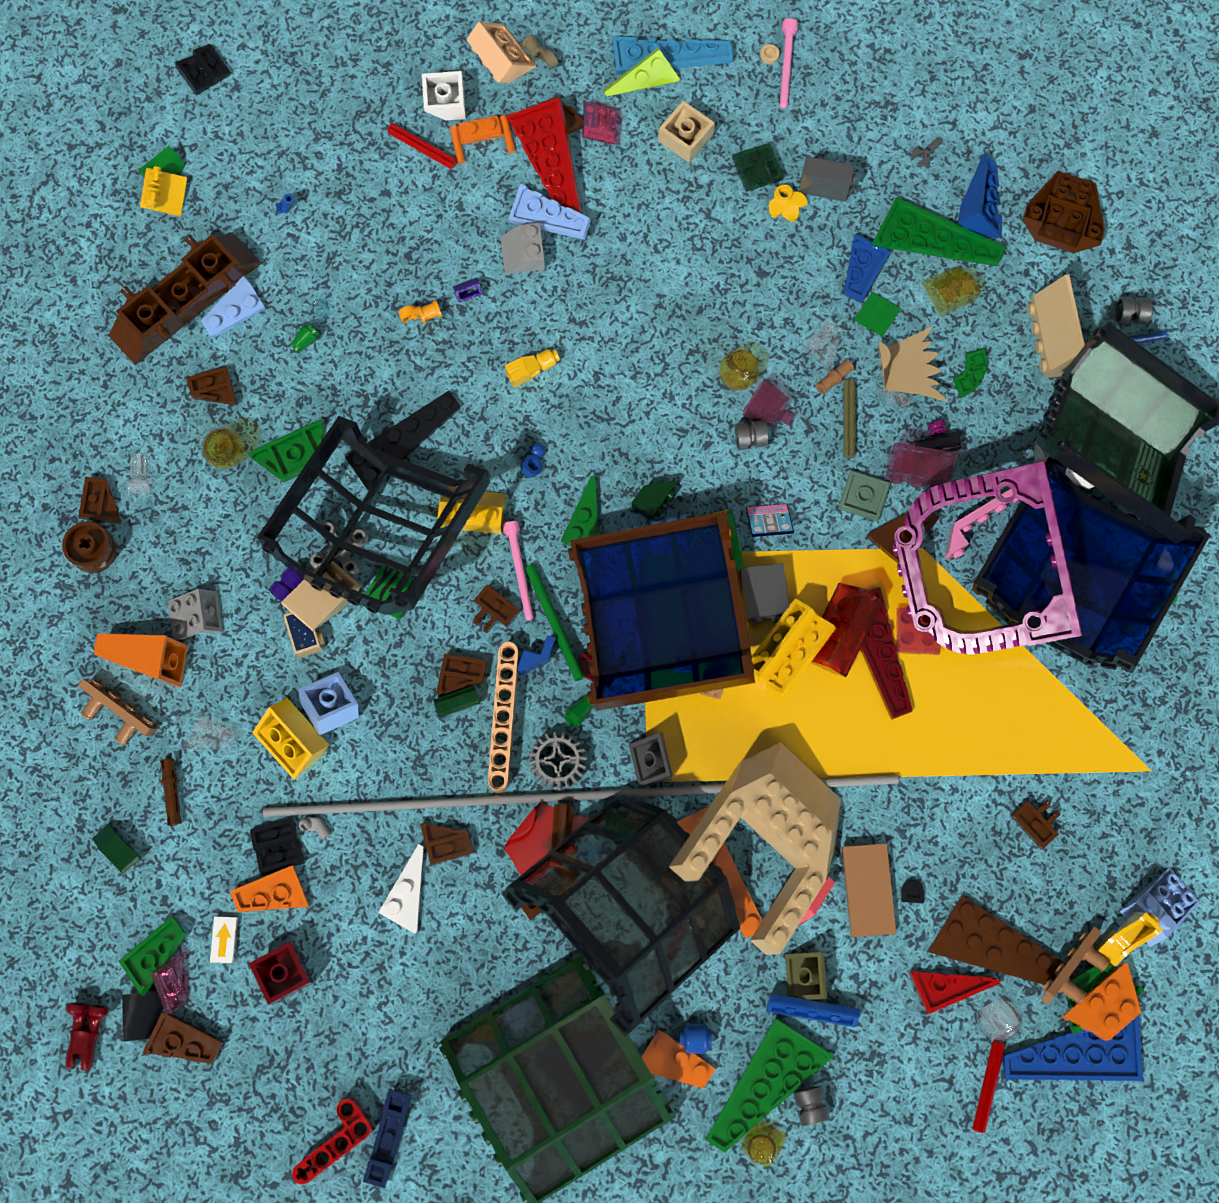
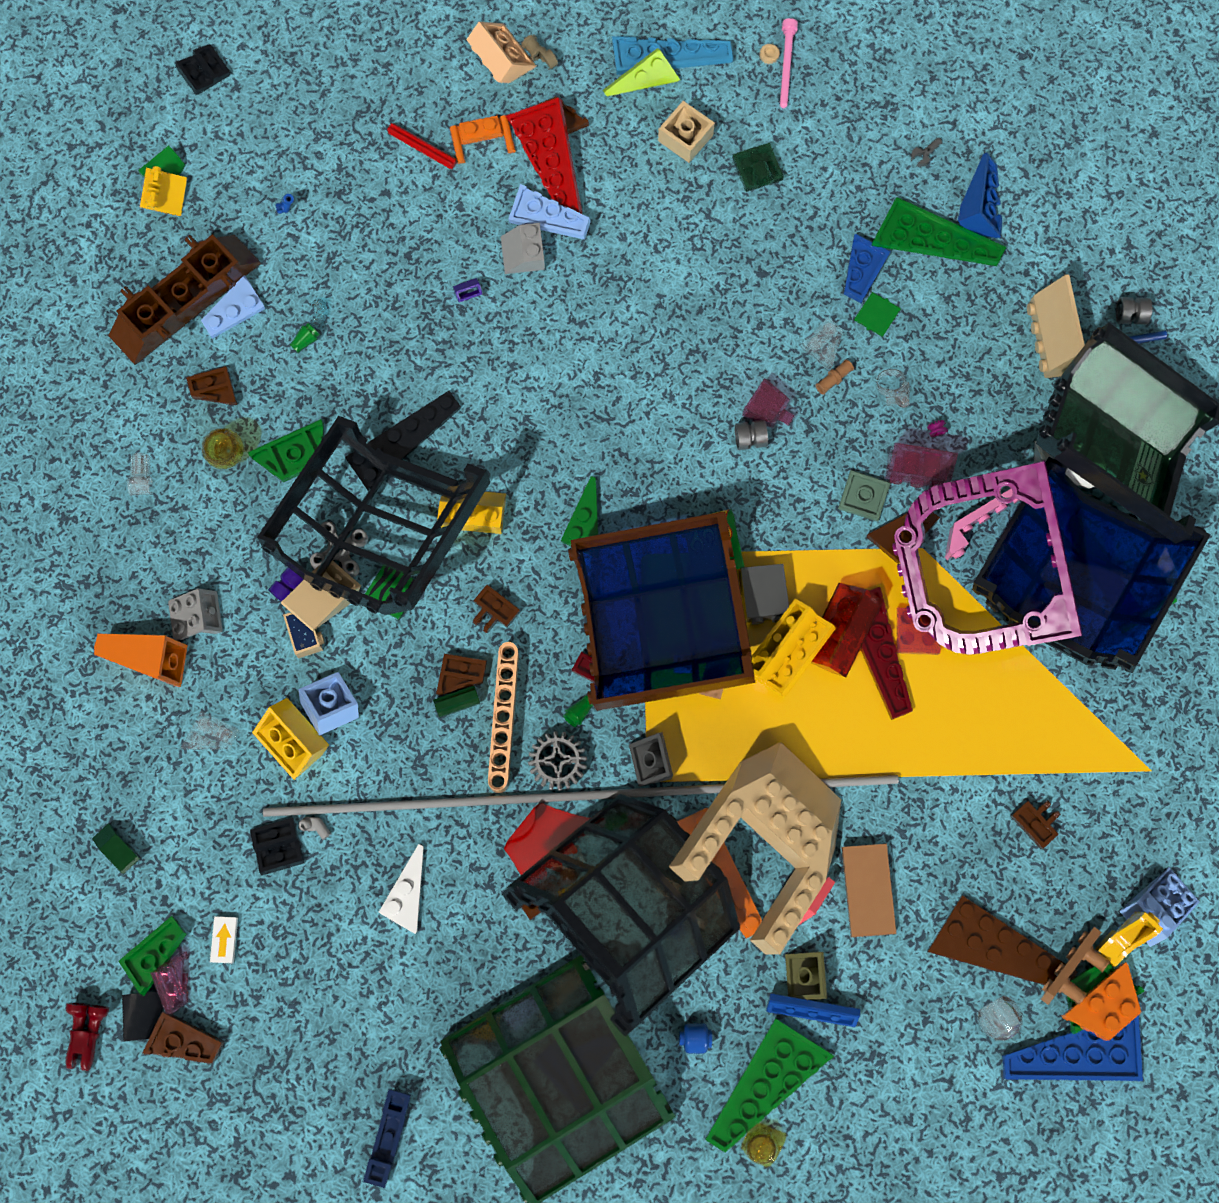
(89, 547): reddish brown wheel -> none
(98, 502): reddish brown wing -> none
(125, 711): medium nougat plate -> none
(171, 797): reddish brown pin -> none
(273, 891): orange wing -> none
(281, 973): dark red slope -> none
(331, 1146): red beam -> none
(425, 313): light orange connector -> none
(444, 95): white slope -> none
(445, 843): reddish brown wing -> none
(512, 530): bright pink piece -> none
(529, 367): yellow piece -> none
(531, 661): blue slope -> none
(536, 452): blue plate -> none
(554, 622): green piece -> none
(561, 823): reddish brown axle -> none
(601, 123): clear pink piece -> none
(652, 498): dark green slope -> none
(669, 1060): orange wing -> none
(739, 370): clear yellow helmet -> none
(769, 520): piece -> none
(788, 205): yellow plate -> none
(811, 1105): flat silver wheel -> none
(827, 179): dark grey brick -> none
(849, 419): olive axle -> none
(906, 367): tan piece -> none
(912, 892): black tile -> none
(946, 442): black axle -> none
(946, 989): red wing -> none
(951, 290): clear yellow slope -> none
(973, 373): green tile -> none
(988, 1087): red axle -> none
(1066, 214): reddish brown wedge -> none

